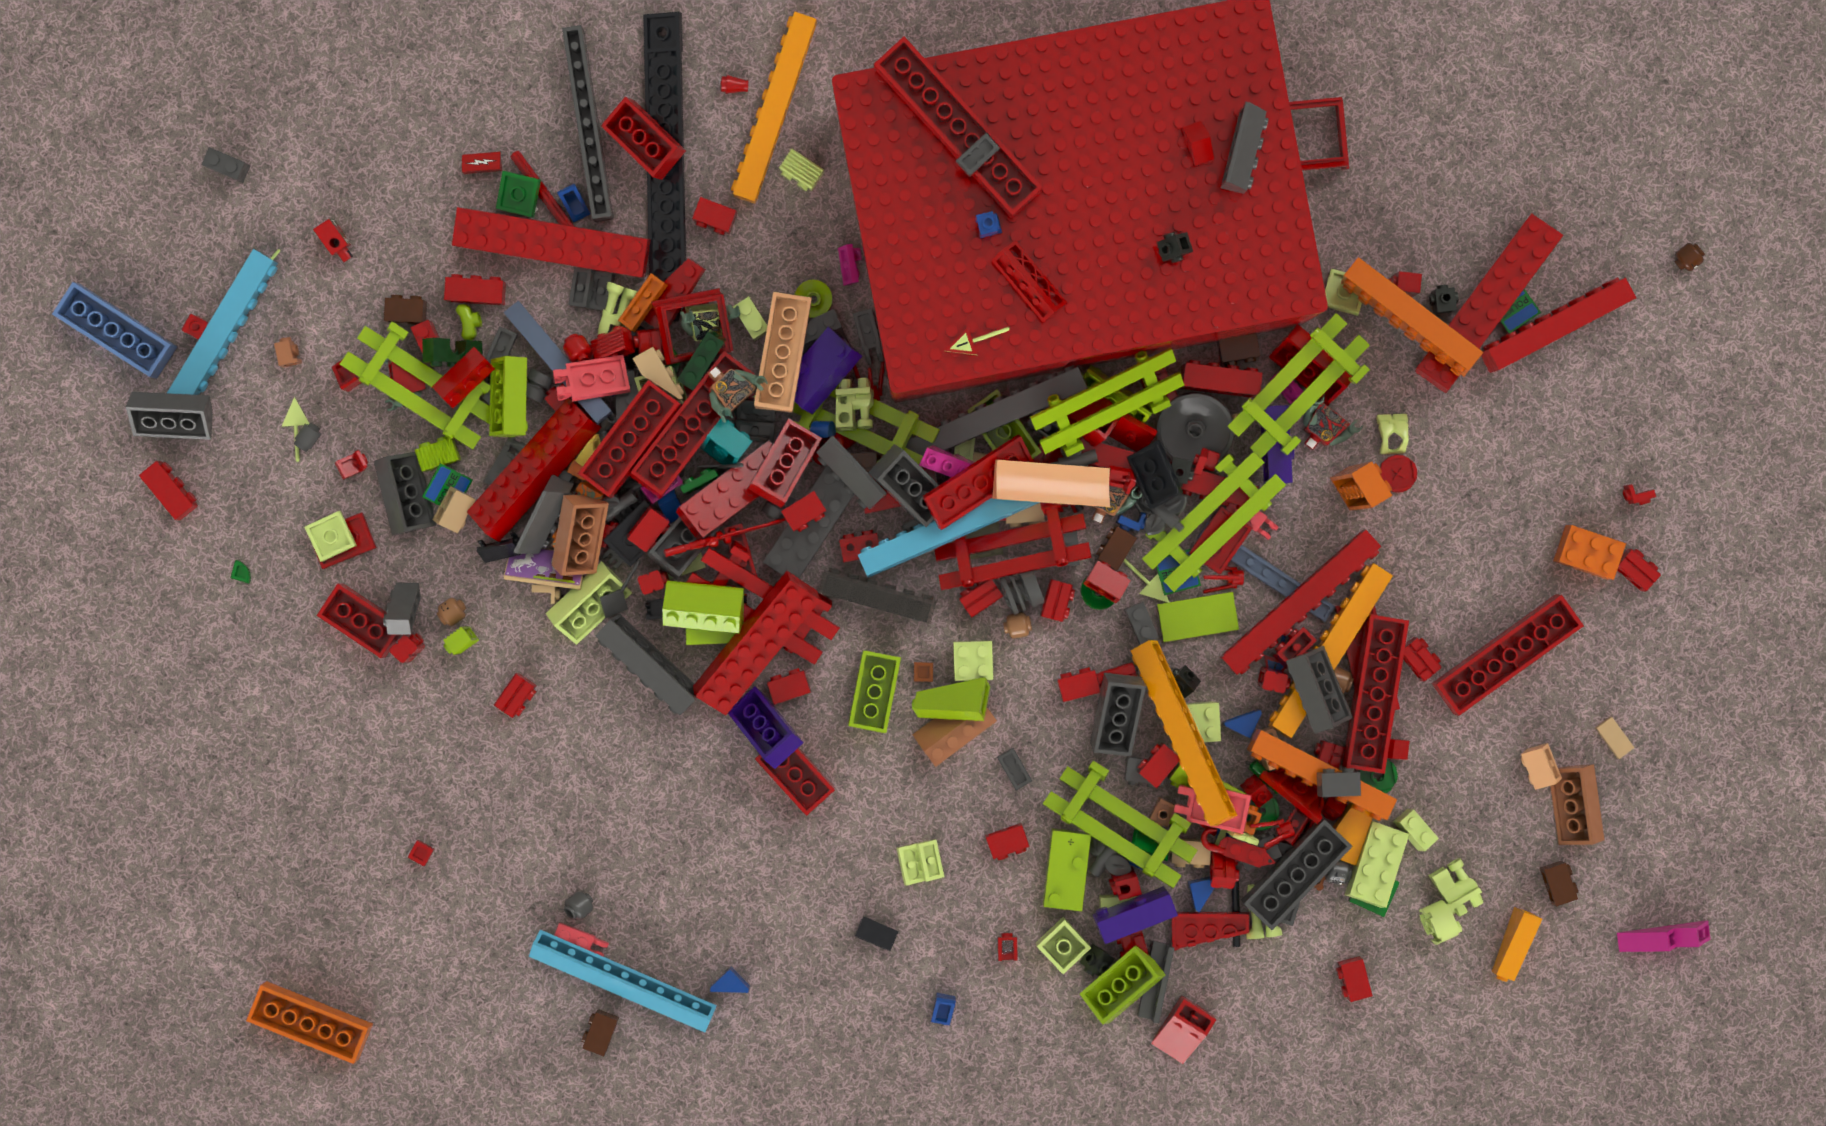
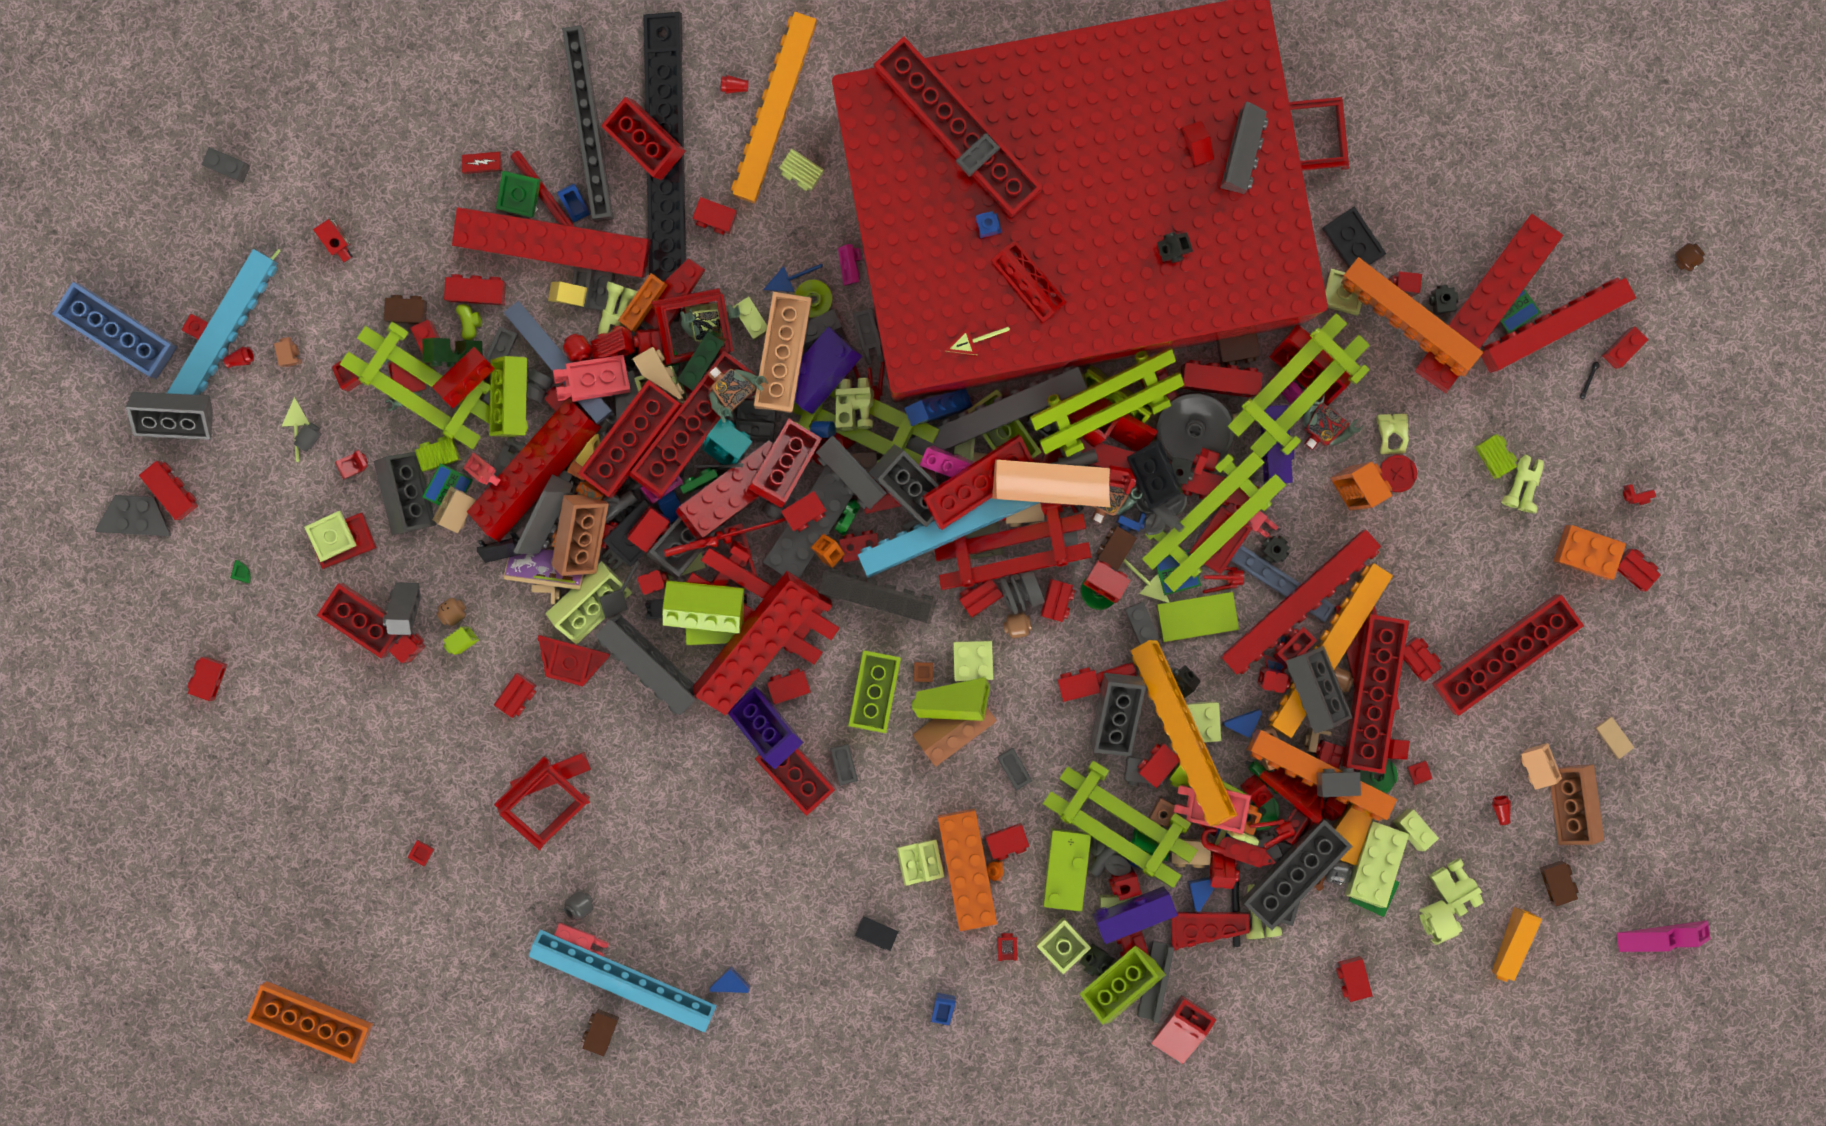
(133, 516): none -> dark grey wing
(206, 678): none -> red brick
(240, 357): none -> red cone
(481, 470): none -> coral hinge
(523, 787): none -> red piece
(567, 293): none -> light yellow slope
(567, 768): none -> red fence
(570, 661): none -> red wing
(782, 282): none -> blue piece
(828, 550): none -> orange brick
(844, 764): none -> dark grey plate
(847, 519): none -> green plate
(938, 407): none -> blue brick
(967, 869): none -> orange brick
(995, 870): none -> orange plate
(1268, 546): none -> pearl dark grey brick
(1311, 739): none -> tan bracket
(1353, 238): none -> black tile
(1419, 772): none -> red plate
(1496, 456): none -> lime brick
(1502, 808): none -> red cone
(1532, 478): none -> yellowish green piece
(1595, 365): none -> black hinge
(1625, 347): none -> red brick

